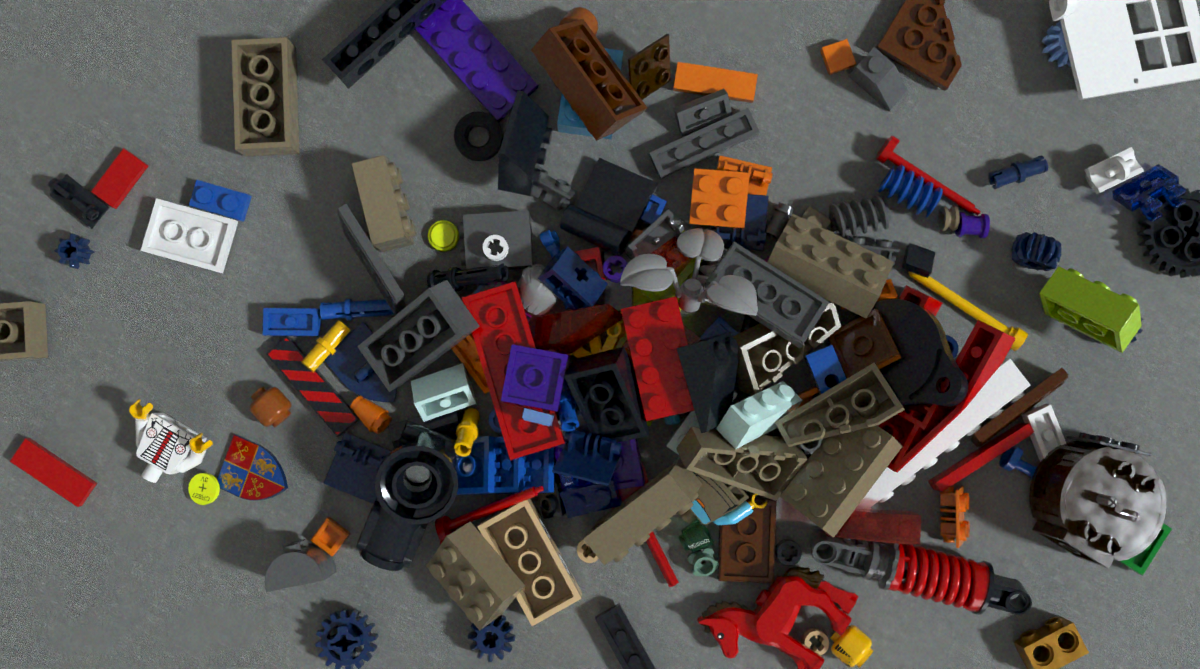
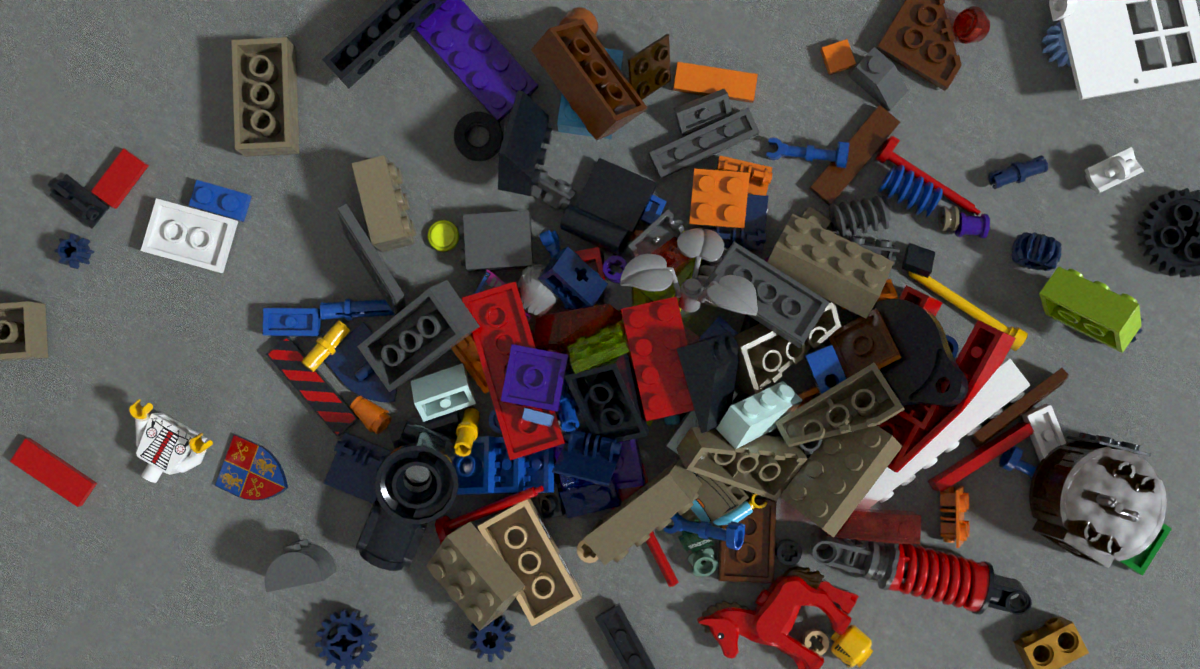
(204, 488): neon yellow piece -> none
(270, 406): dark orange head -> none
(330, 536): orange tile -> none
(473, 276): black pin -> none
(488, 252): white bush -> none
(597, 348): none -> clear neon green plate
(733, 534): none -> blue piece
(779, 220): dark grey pin -> none
(810, 152): none -> blue piece
(861, 149): none -> reddish brown tile
(971, 25): none -> clear red cone
(1145, 188): clear blue plate -> none

